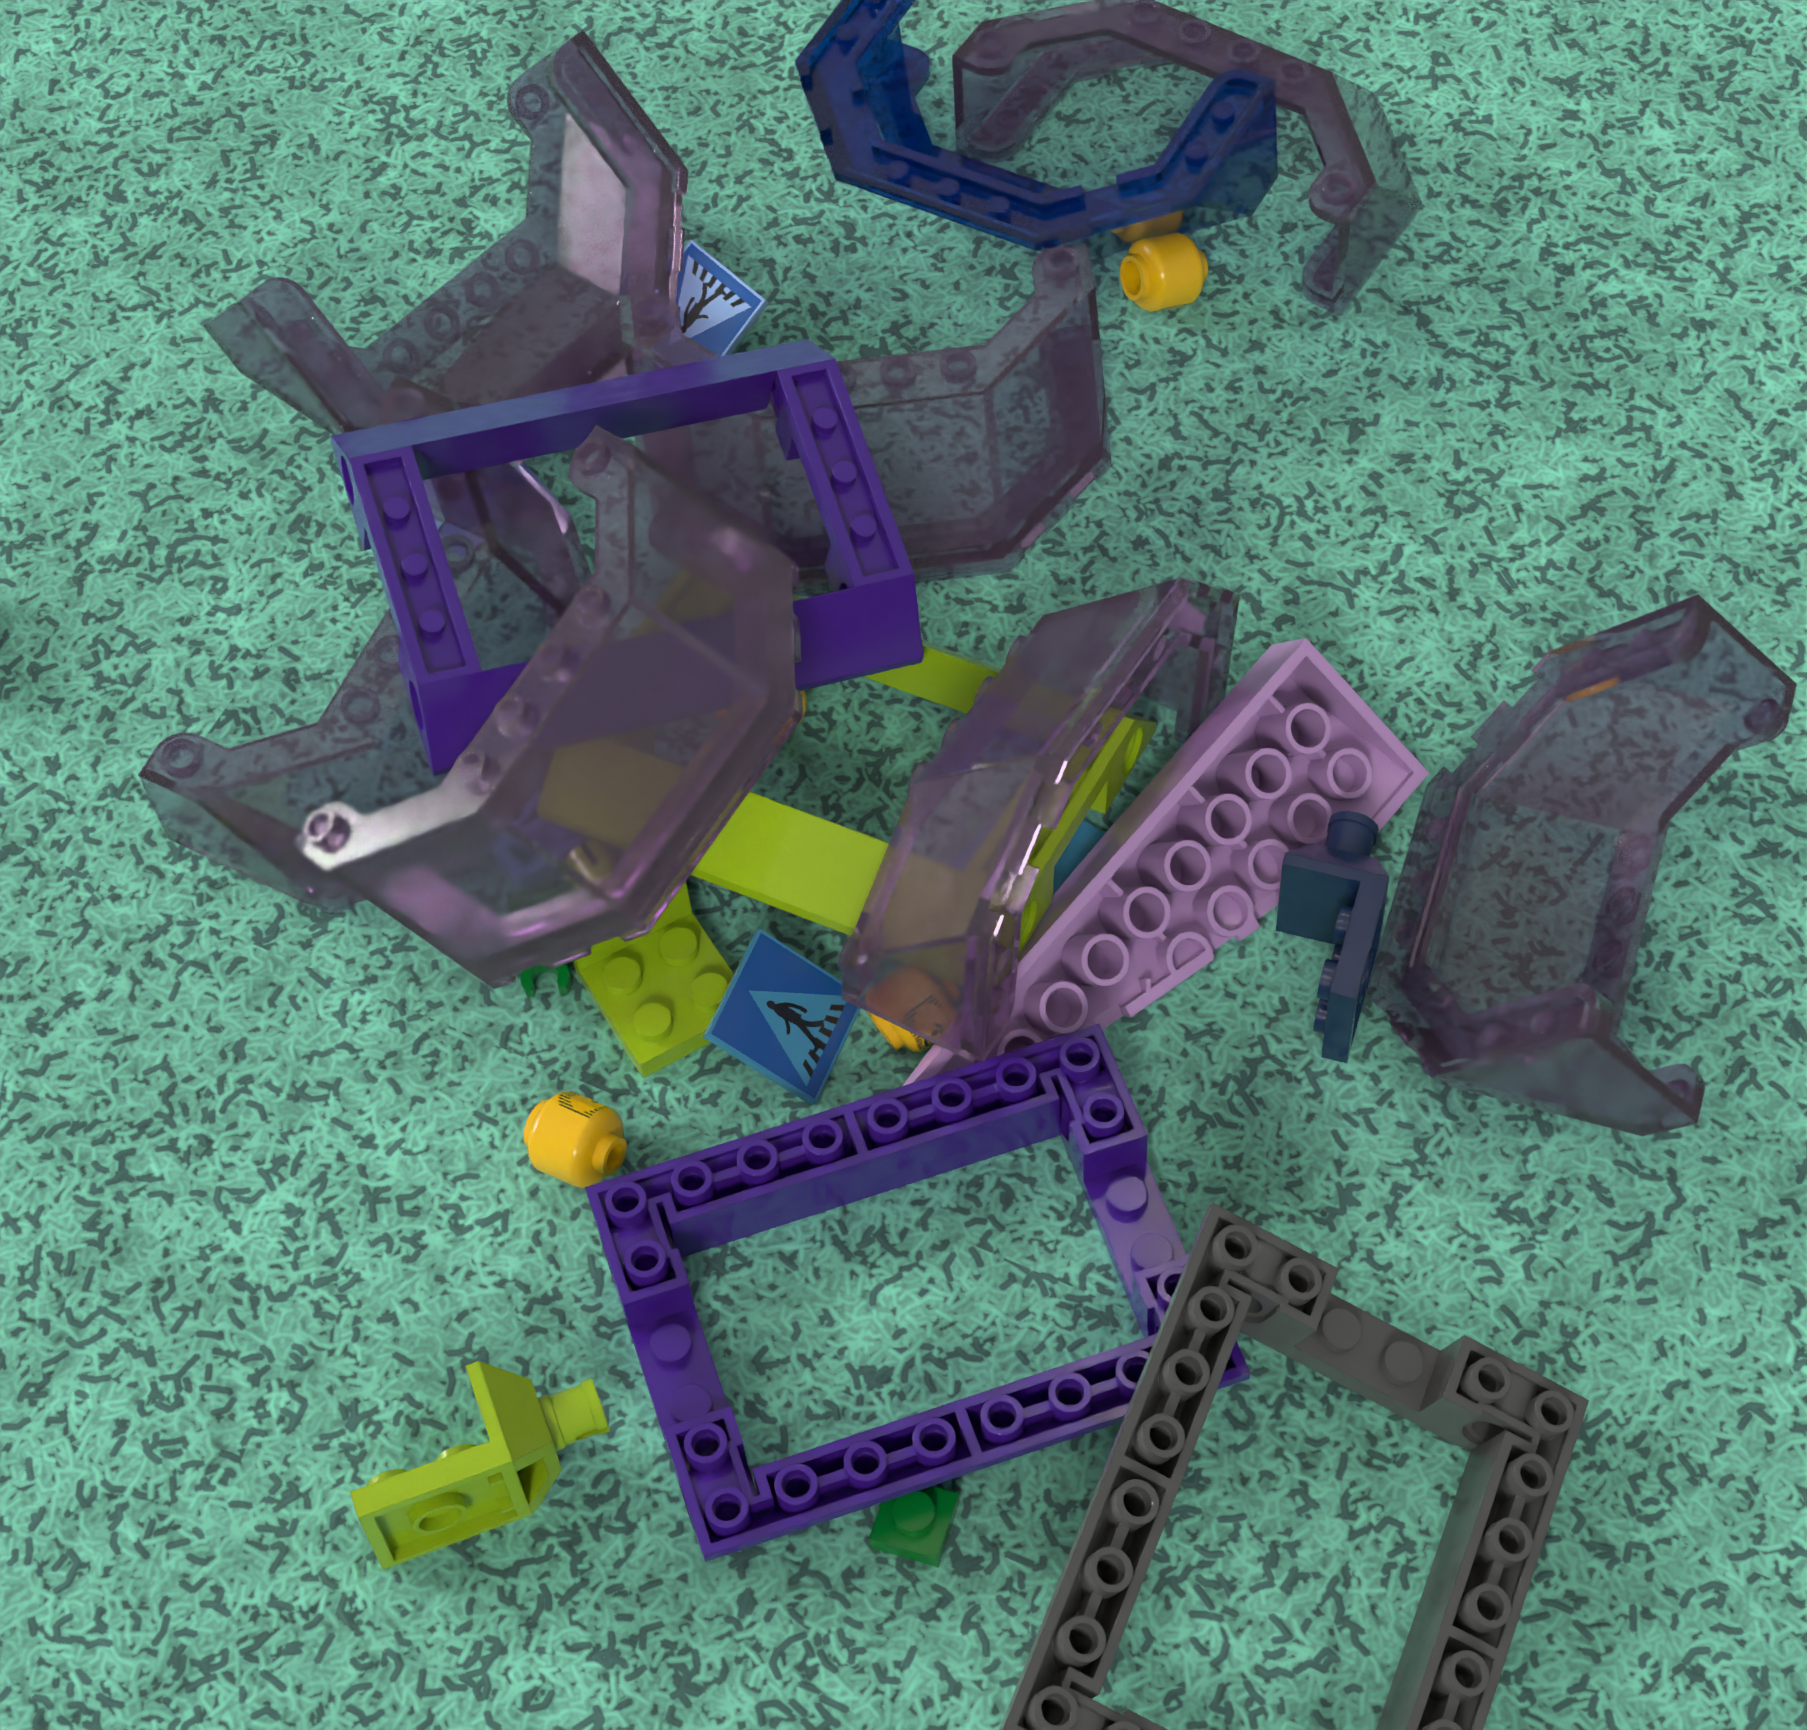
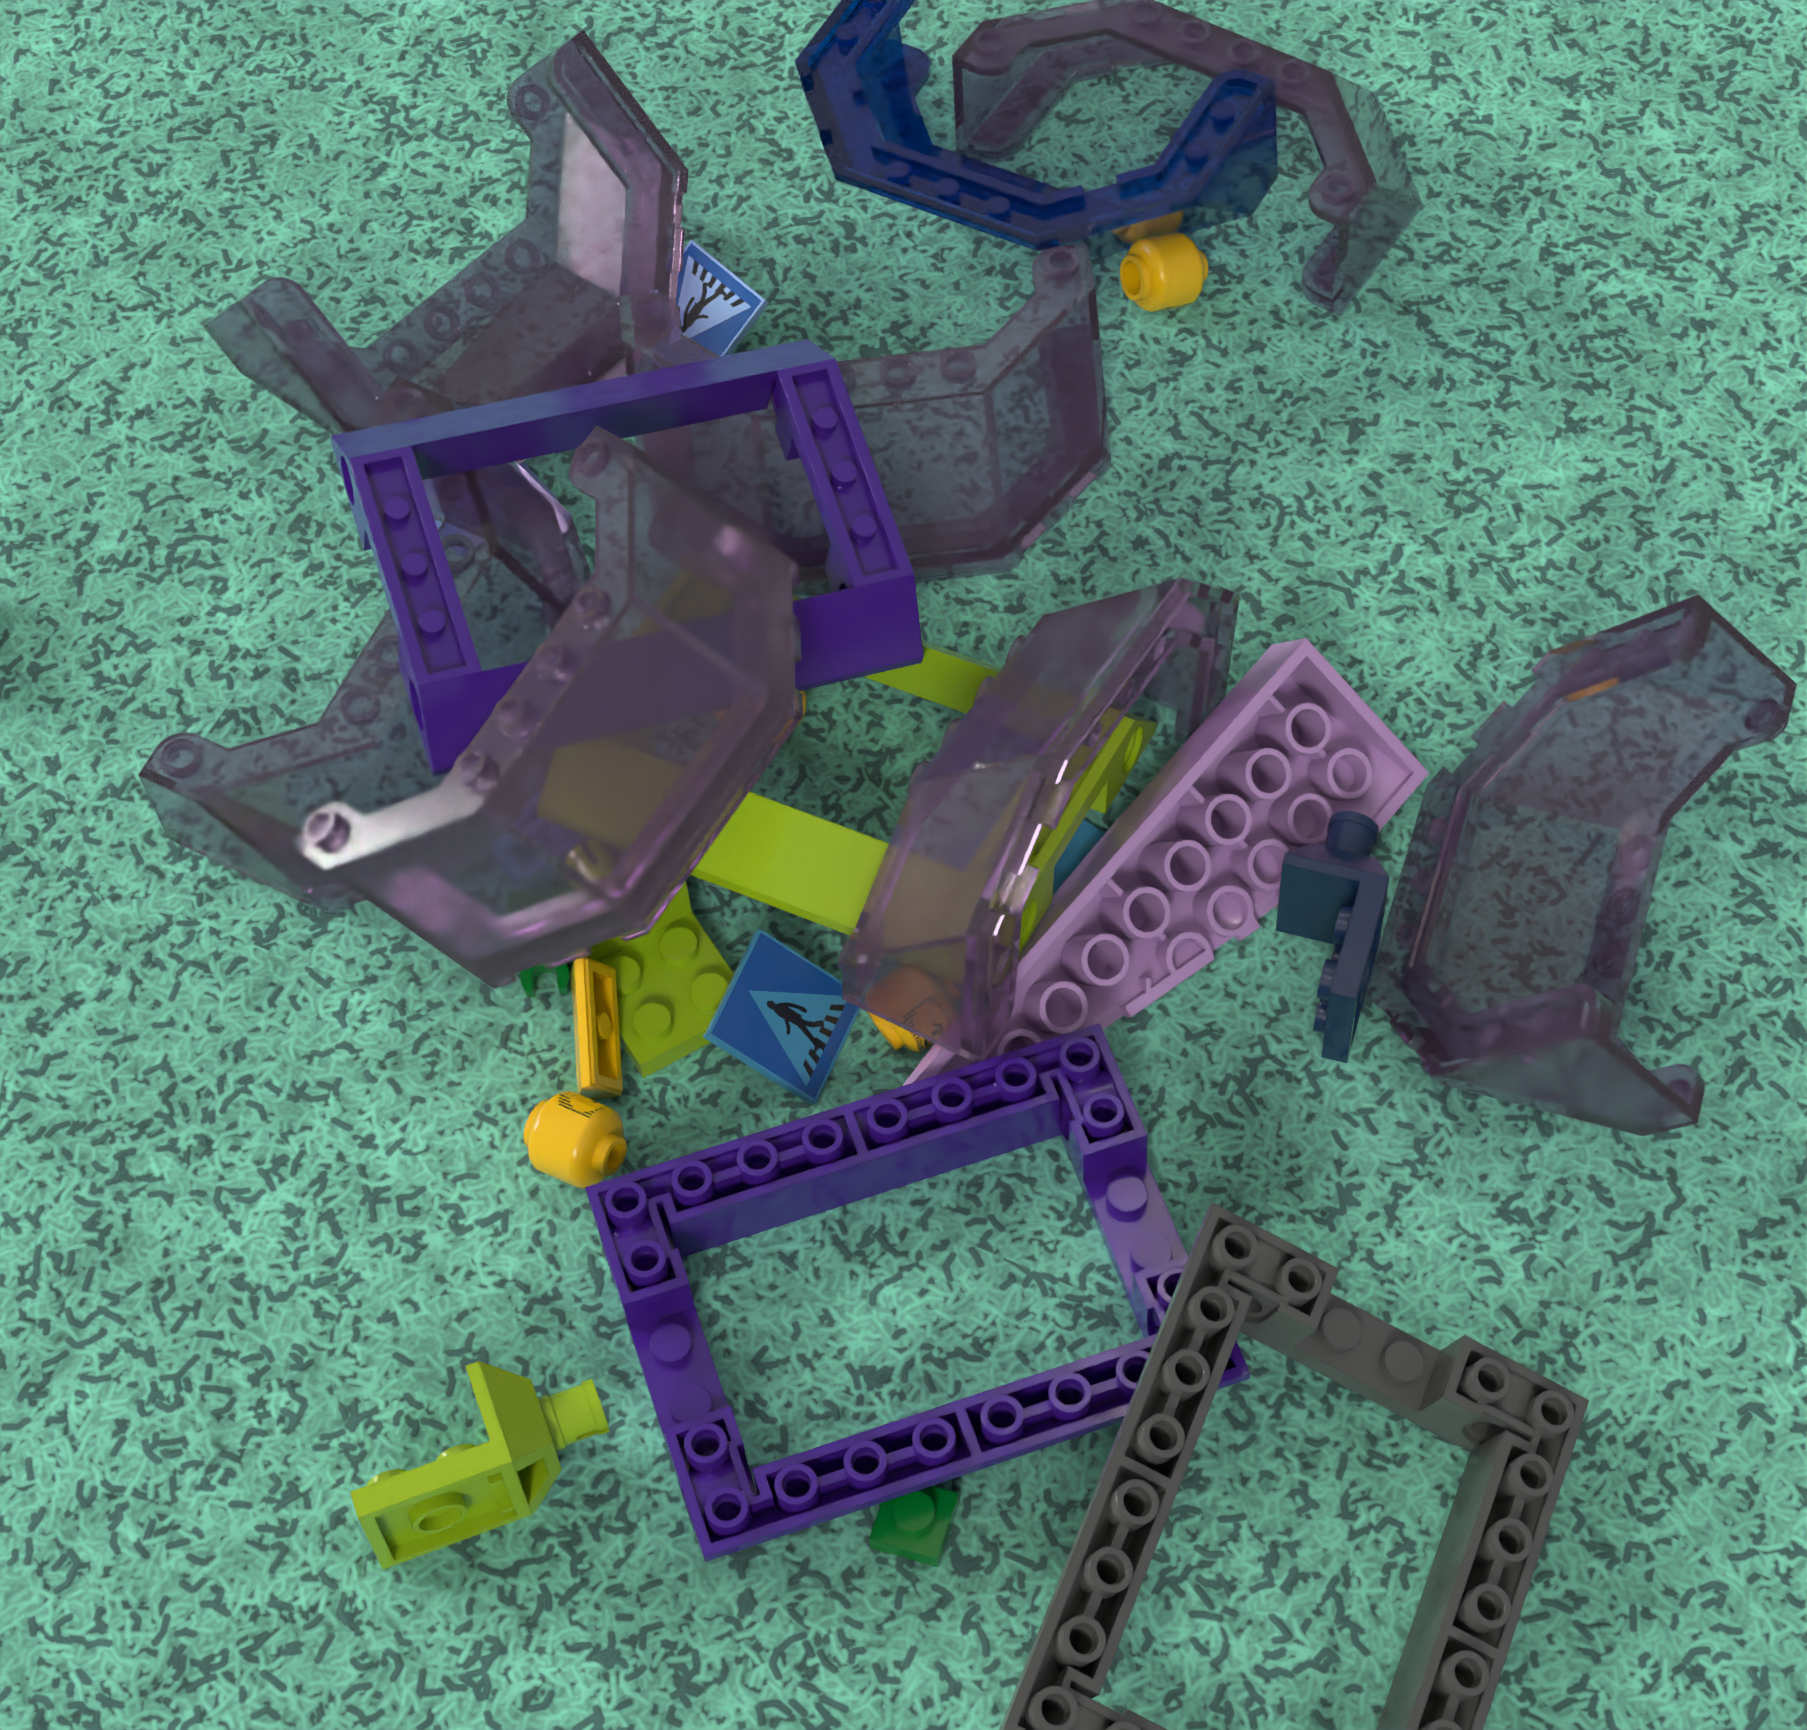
(596, 1029): none -> yellow slope

